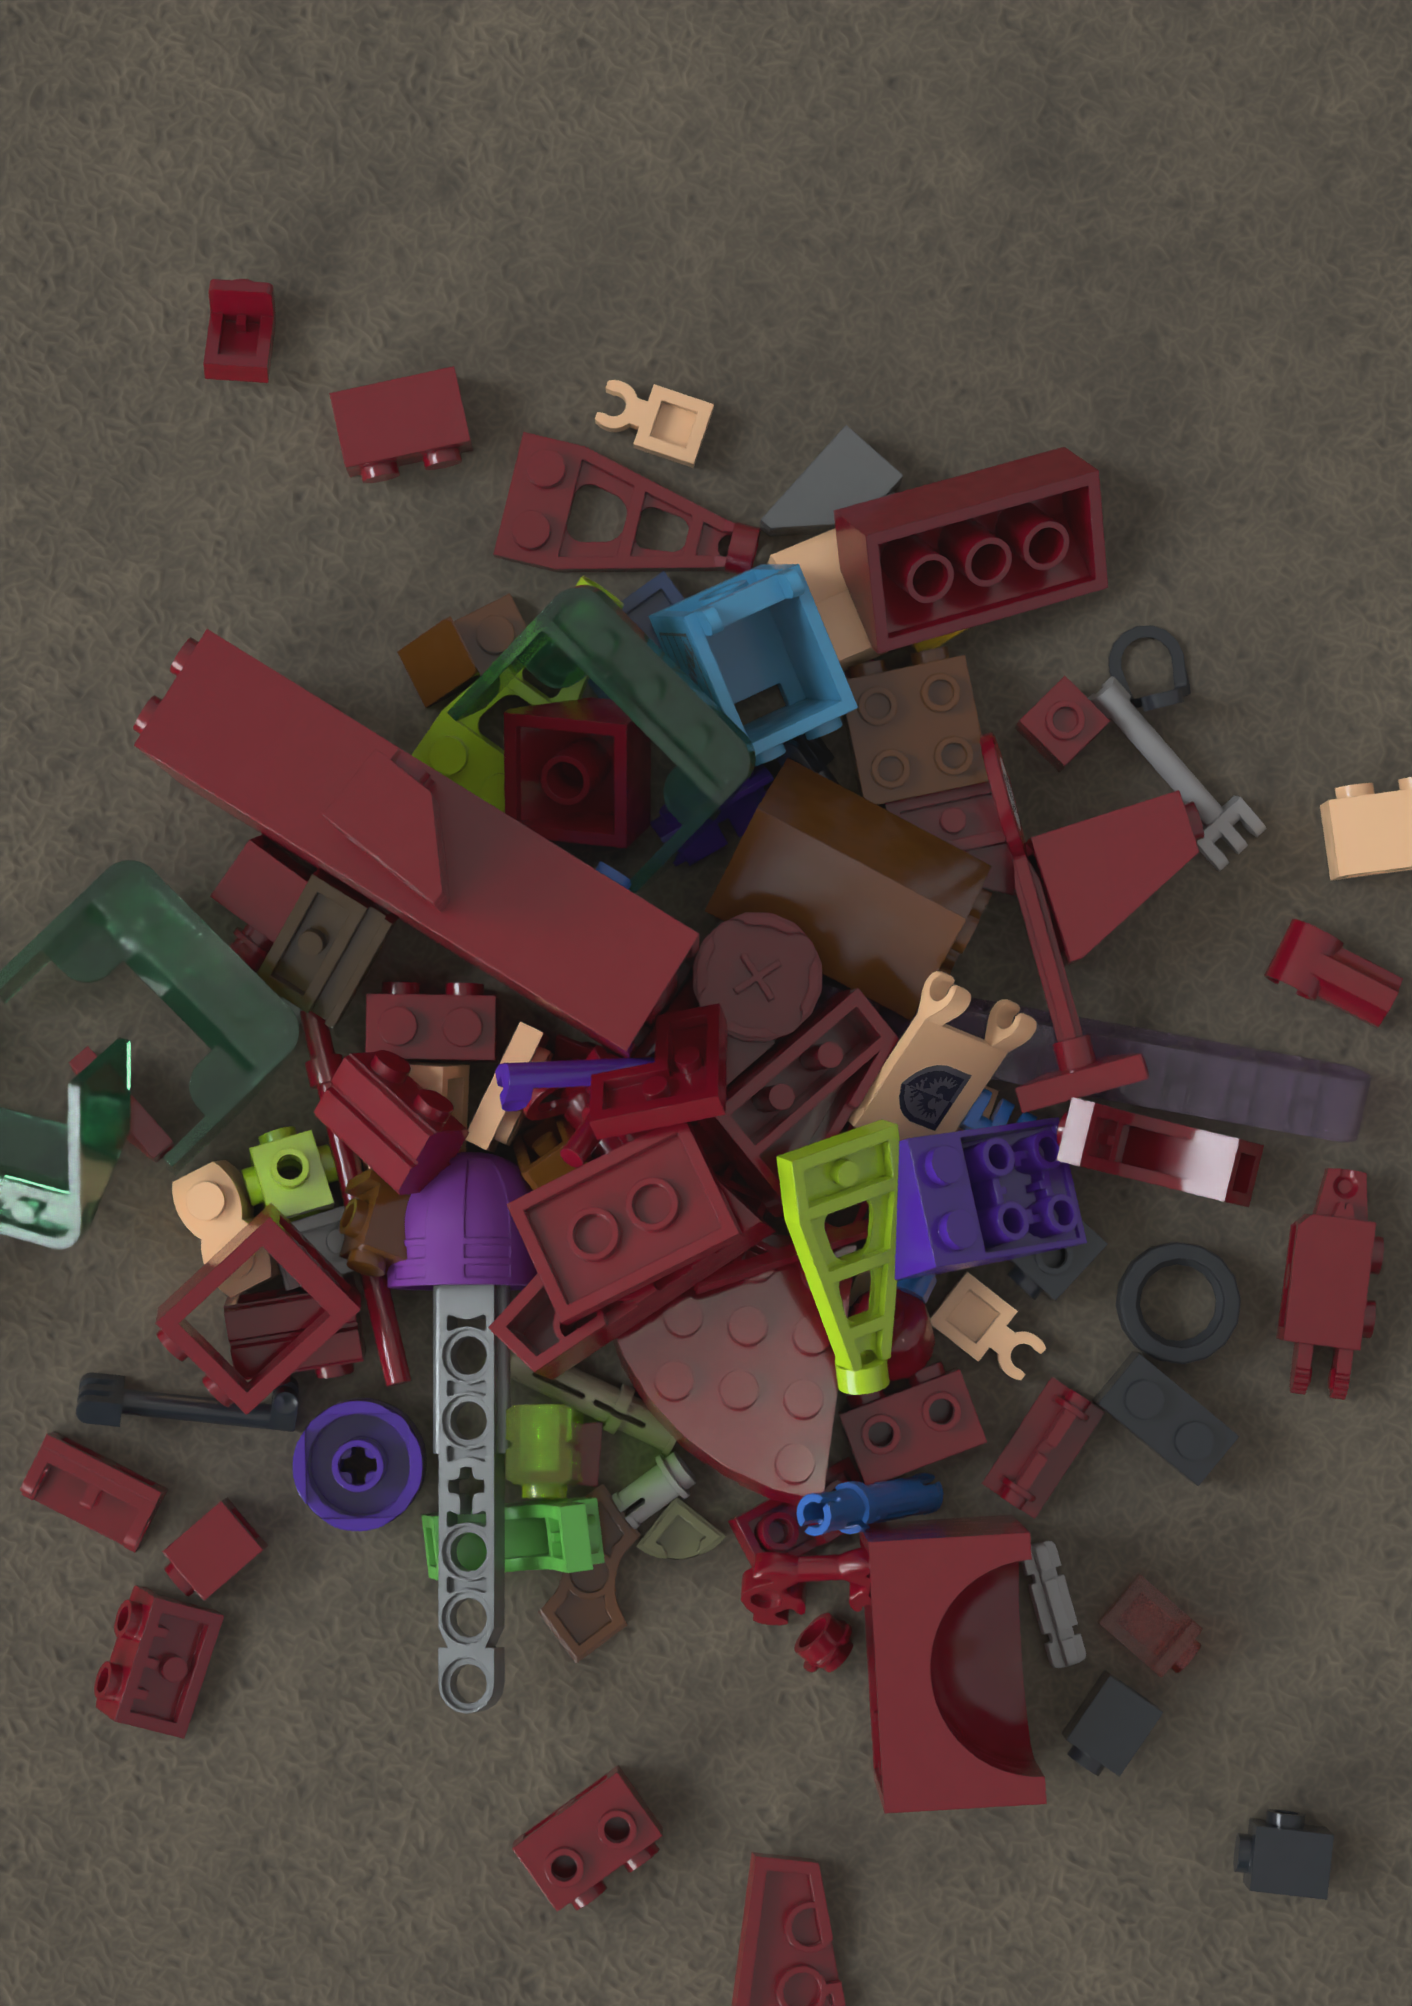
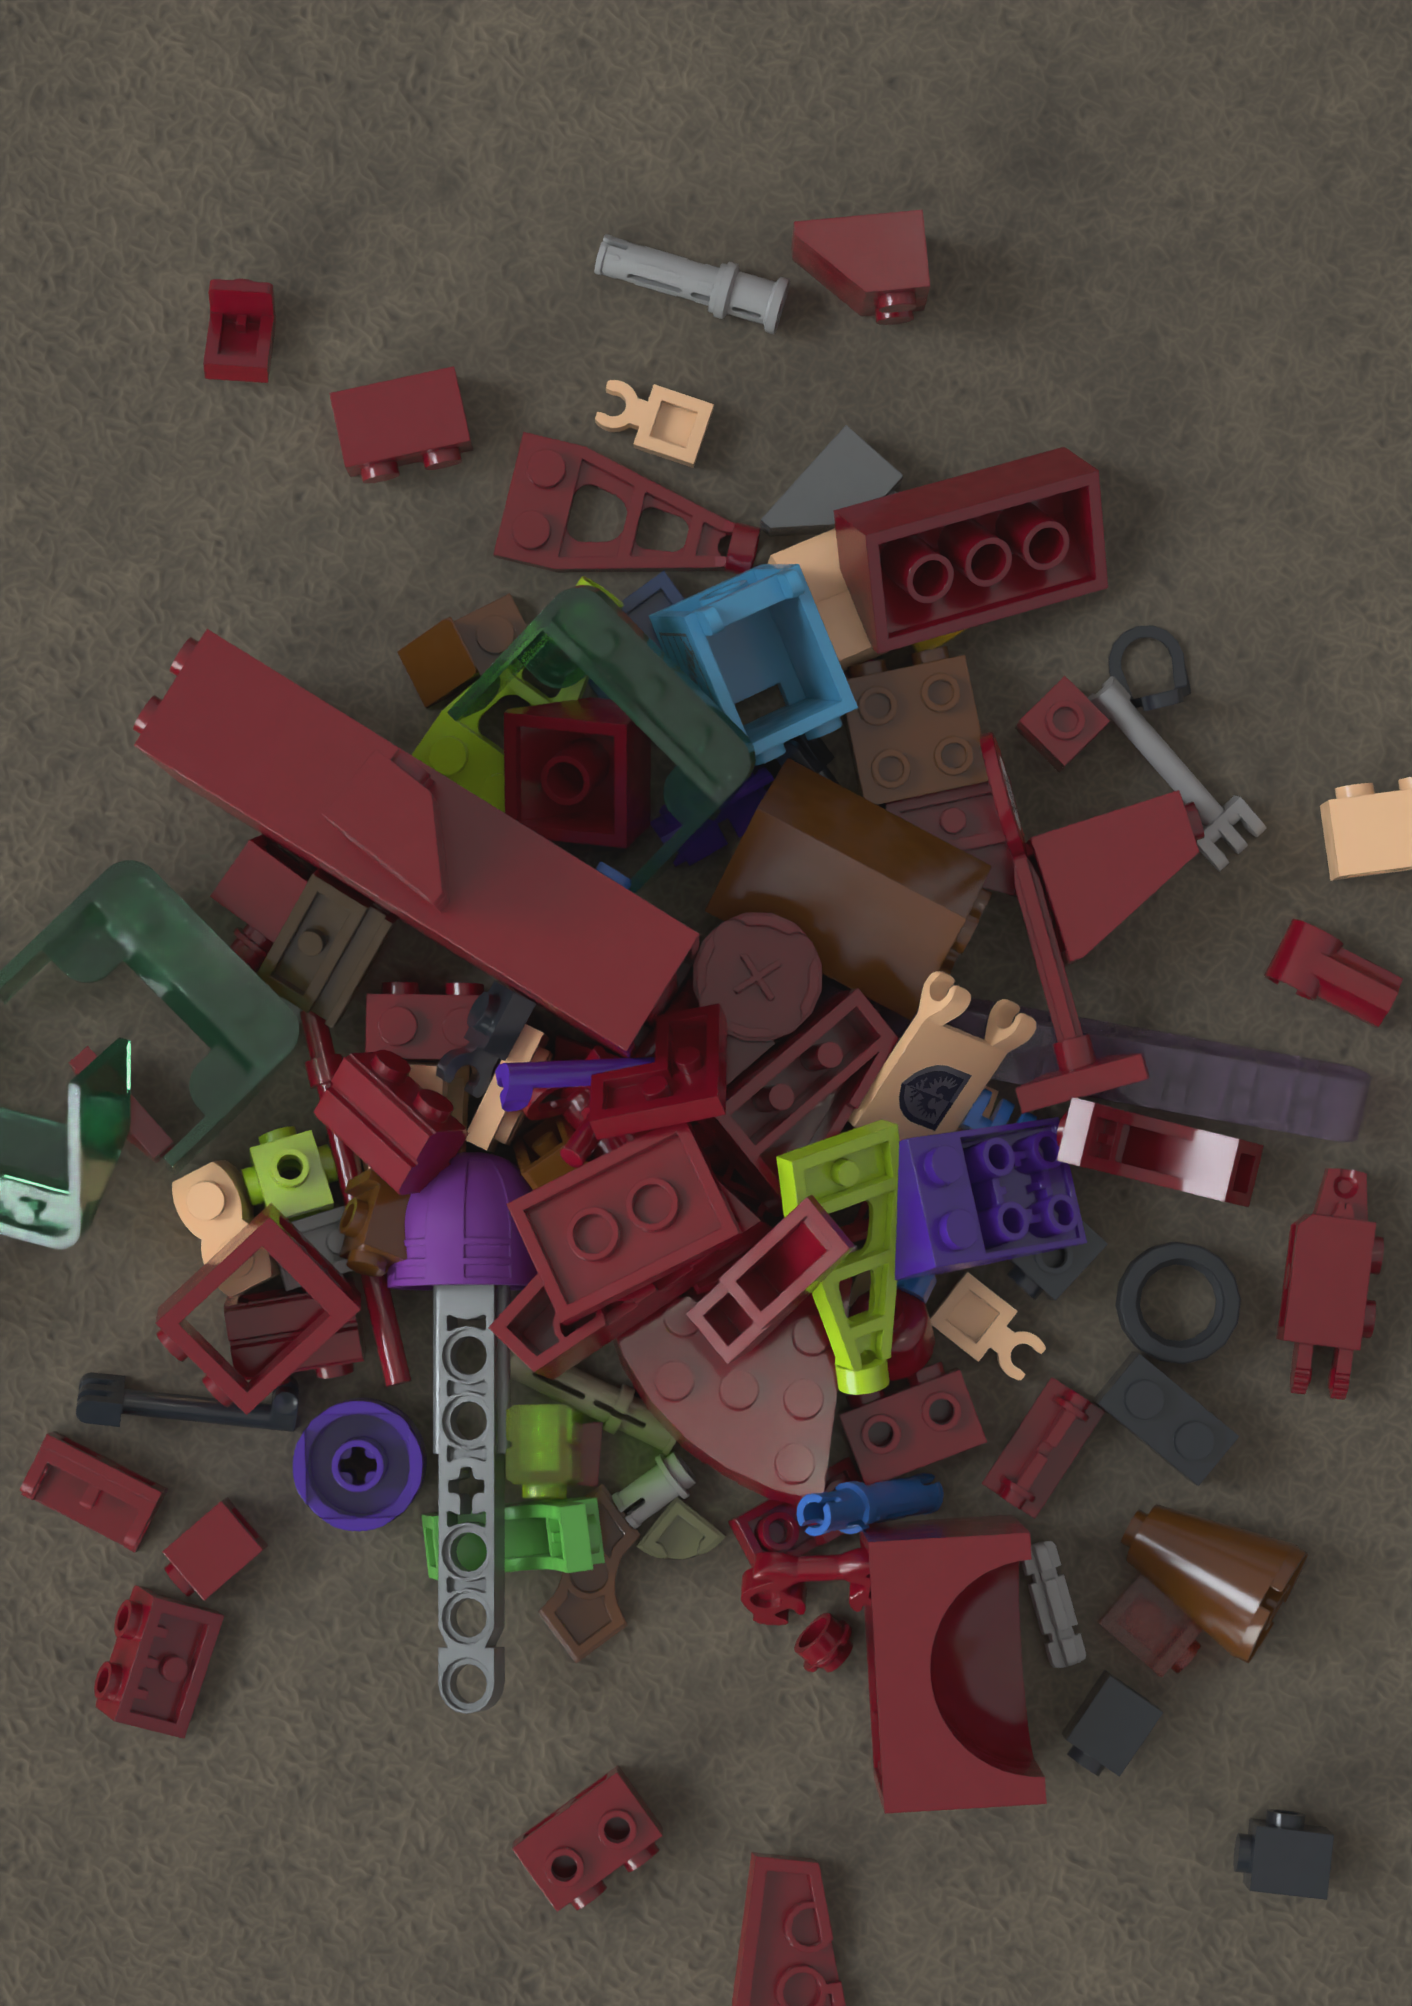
(492, 1032): none -> black plate
(721, 289): none -> light grey pin
(771, 1280): none -> dark red slope
(868, 261): none -> dark red slope
(1215, 1573): none -> reddish brown cone

